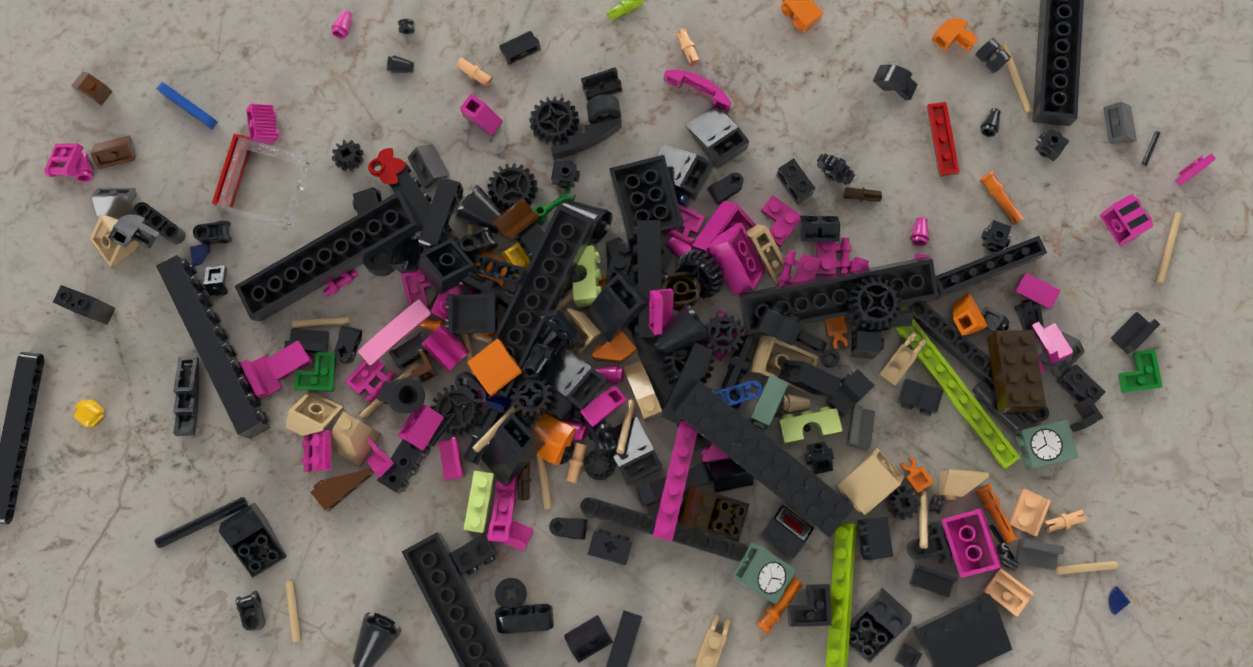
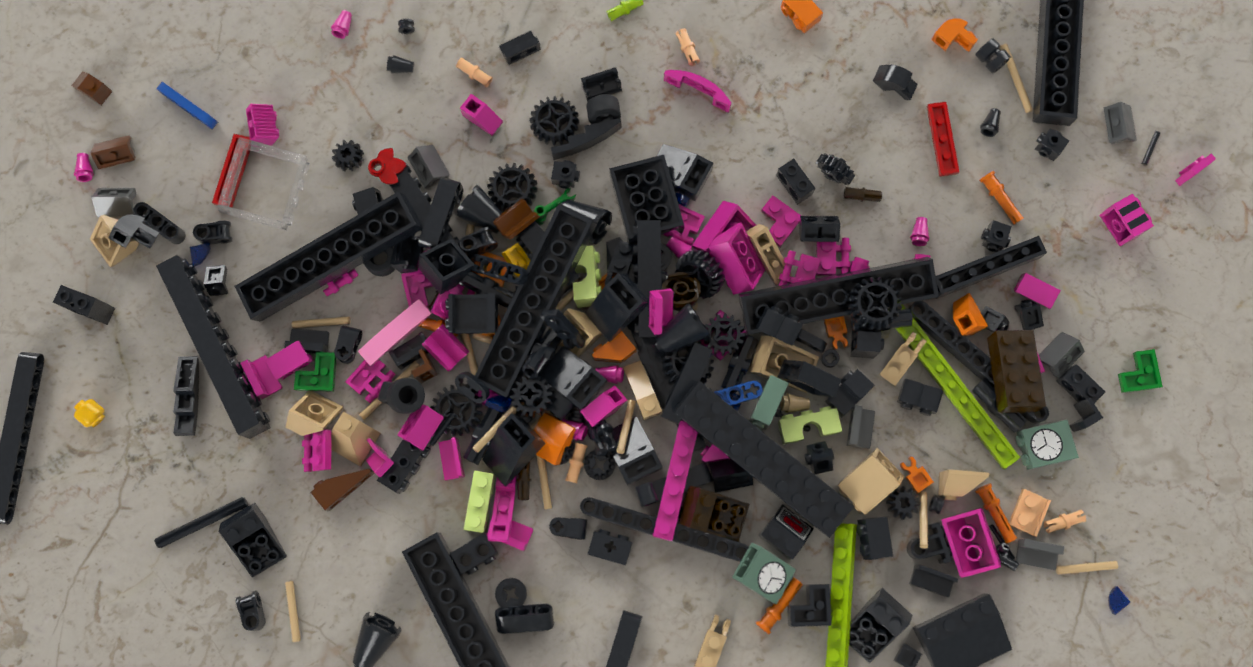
(64, 154): dark pink plate -> none
(494, 367): orange slope -> none
(588, 639): black panel -> none
(718, 136): black slope -> none
(723, 190): black piece -> none
(1008, 592): light nougat plate -> none
(1052, 342): panel -> none
(1134, 332): black panel -> none
(1169, 248): tan bar -> none

